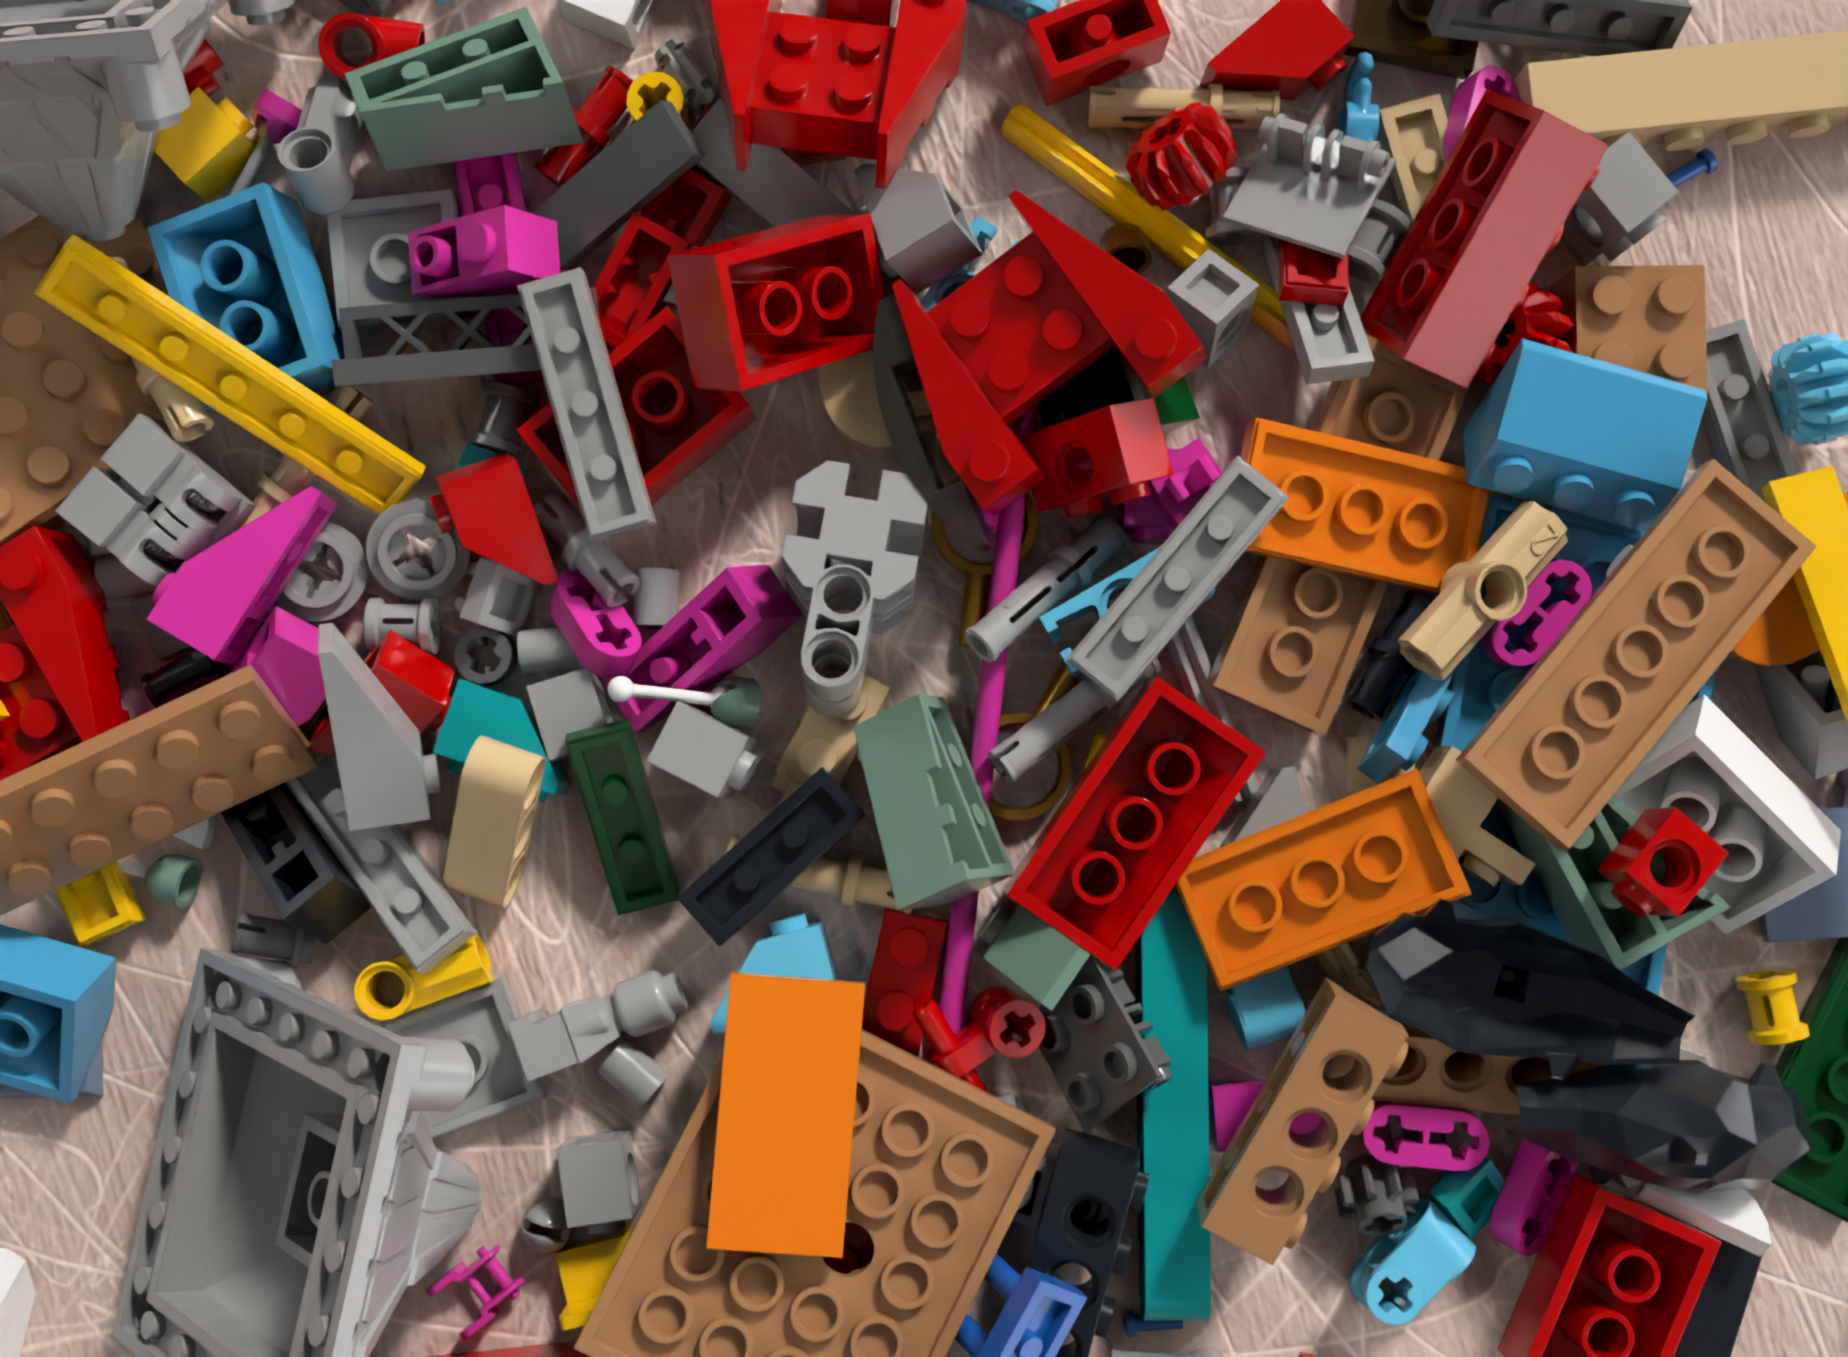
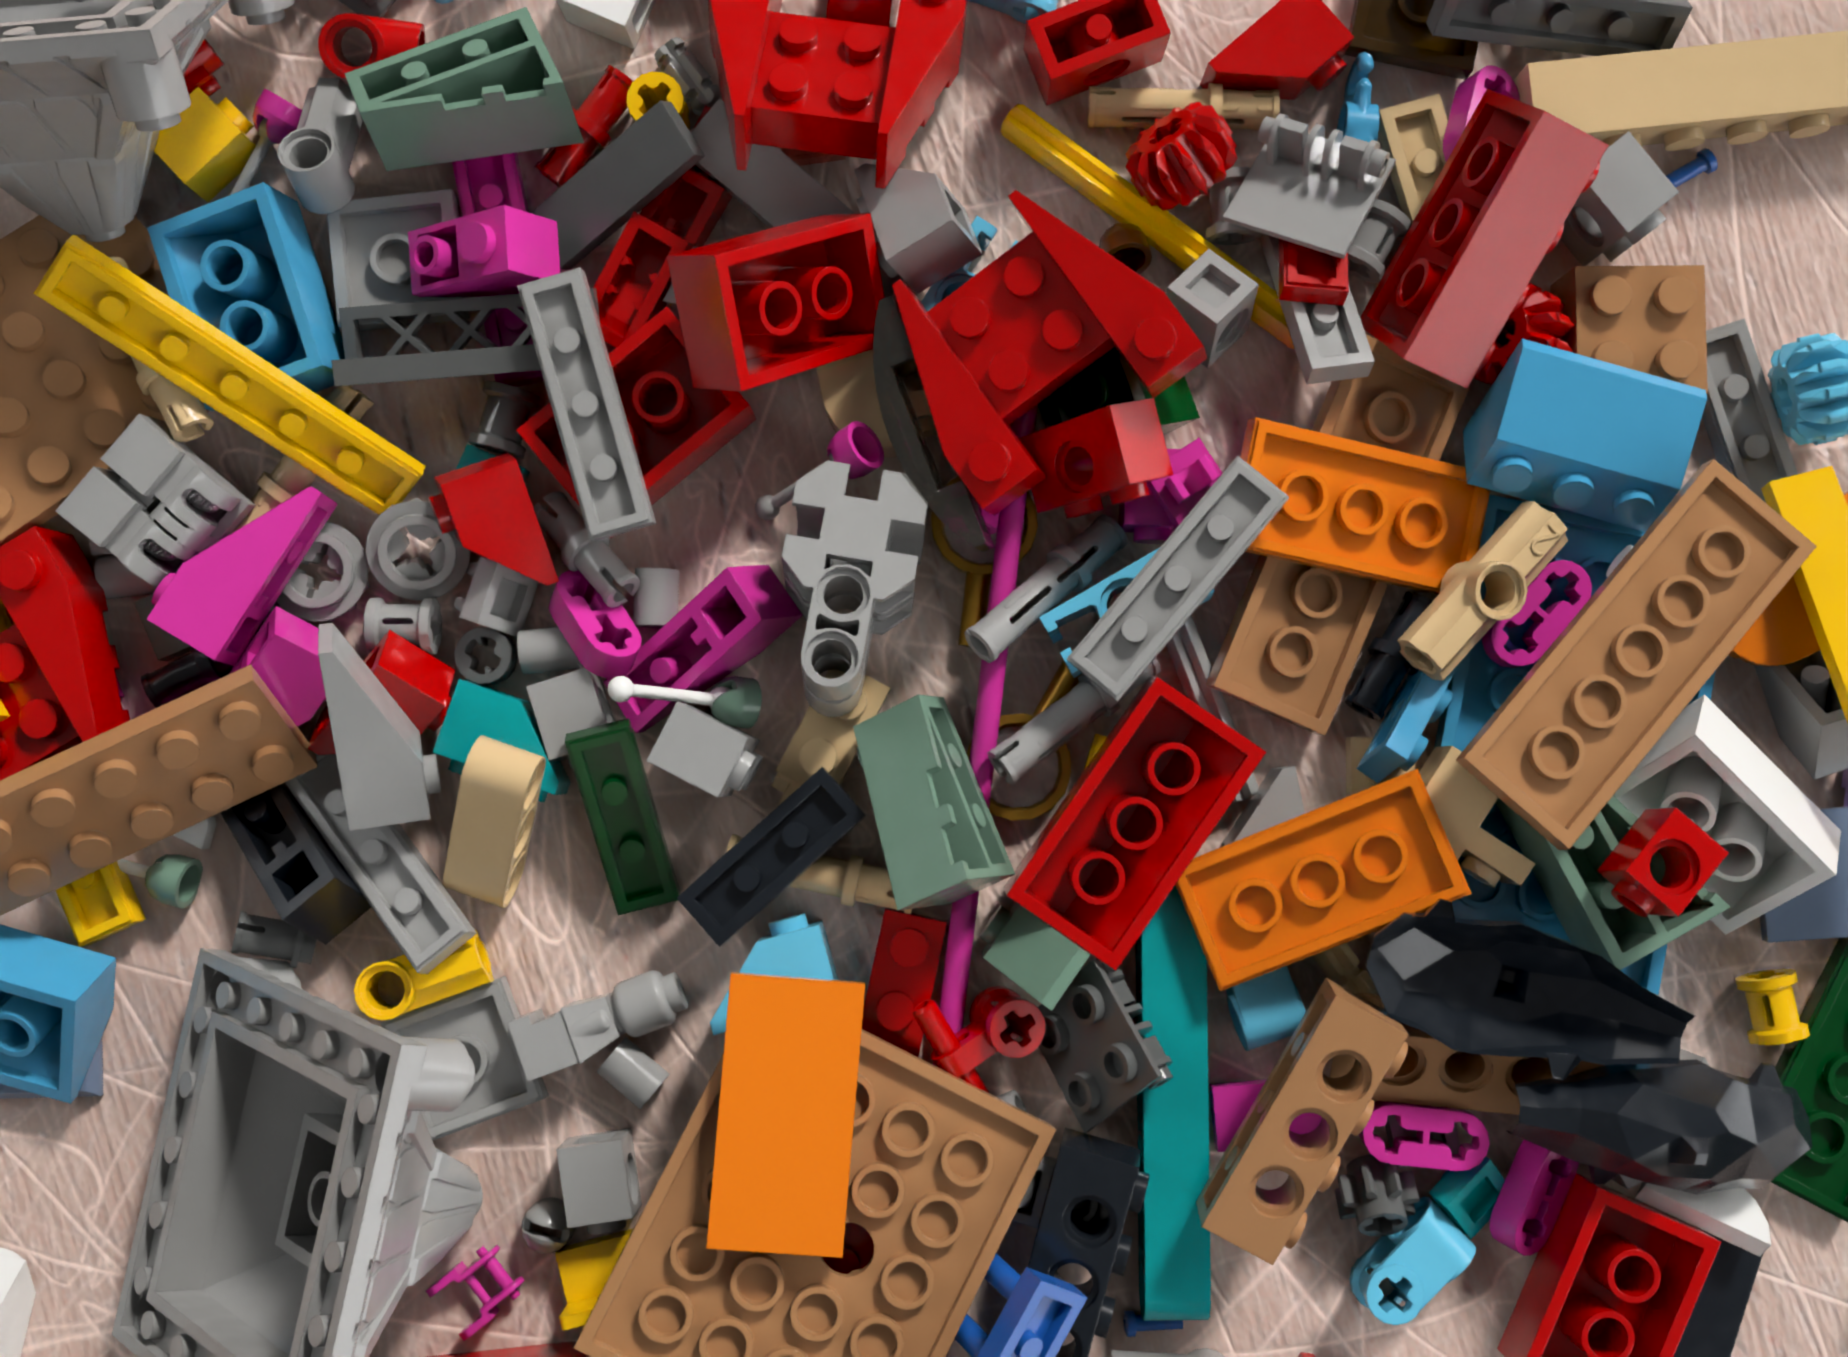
(852, 445): none -> dark pink hinge

